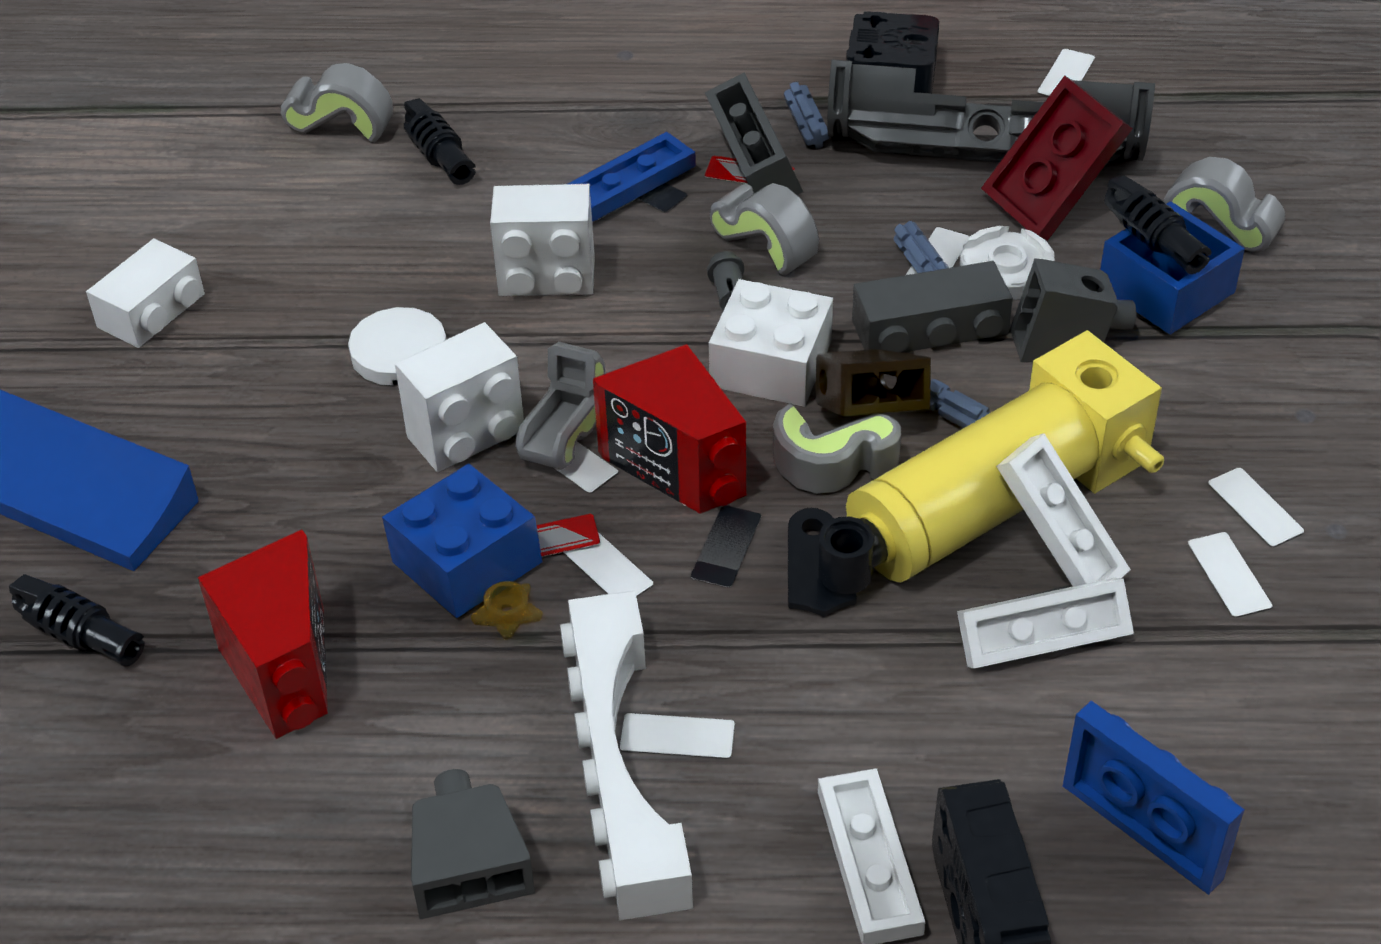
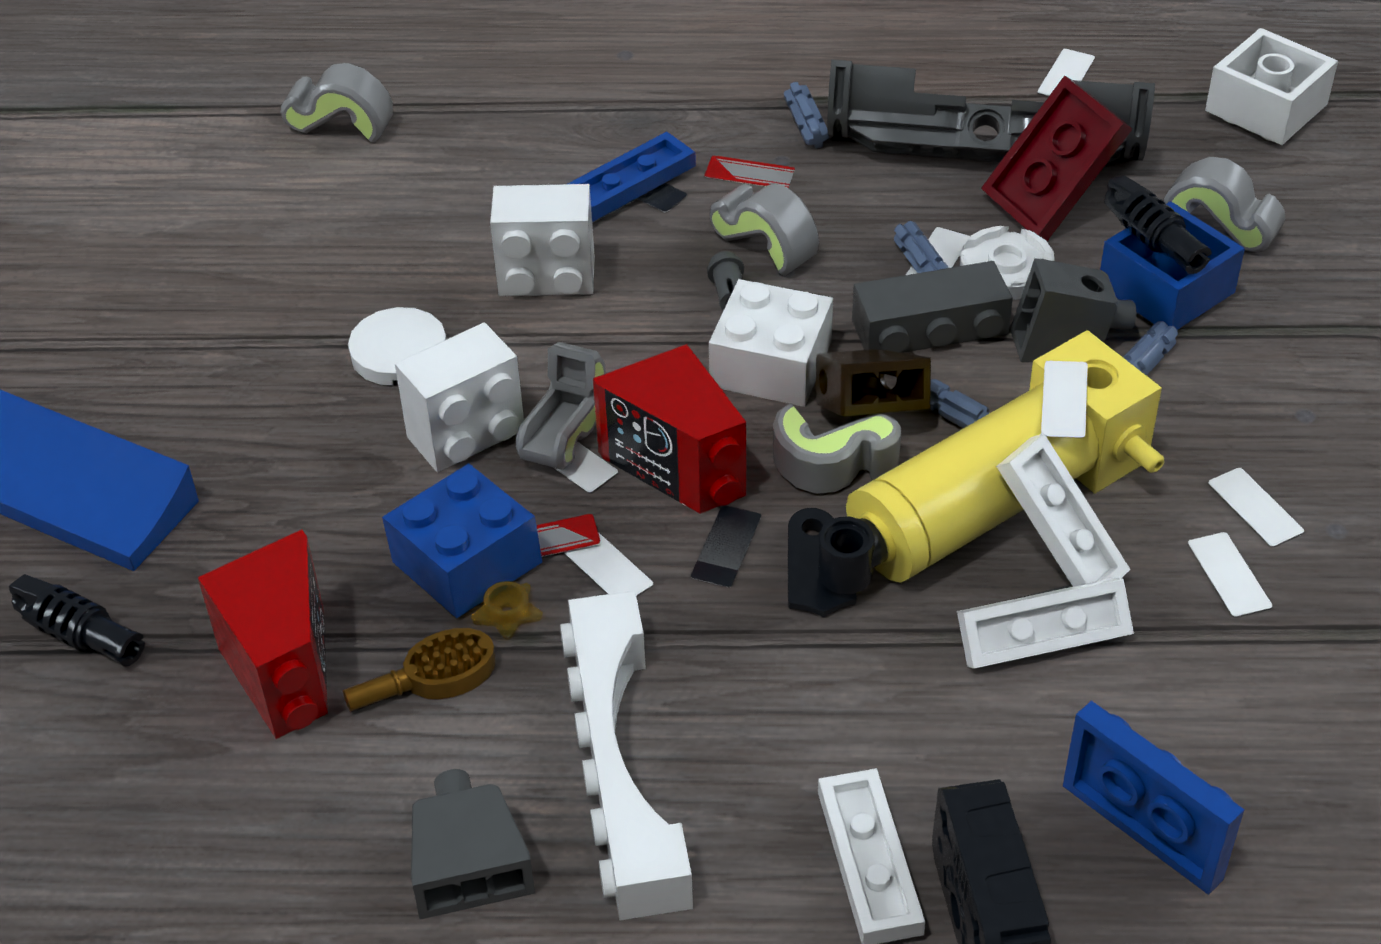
(145, 292): white brick -> none
(433, 668): none -> pearl gold piece
(437, 141): black hinge -> none
(677, 735): white sticker -> none
(751, 135): dark grey brick -> none
(896, 42): black axle -> none
(1064, 399): none -> white sticker
(1152, 346): none -> sand blue axle
(1271, 86): none -> white brick

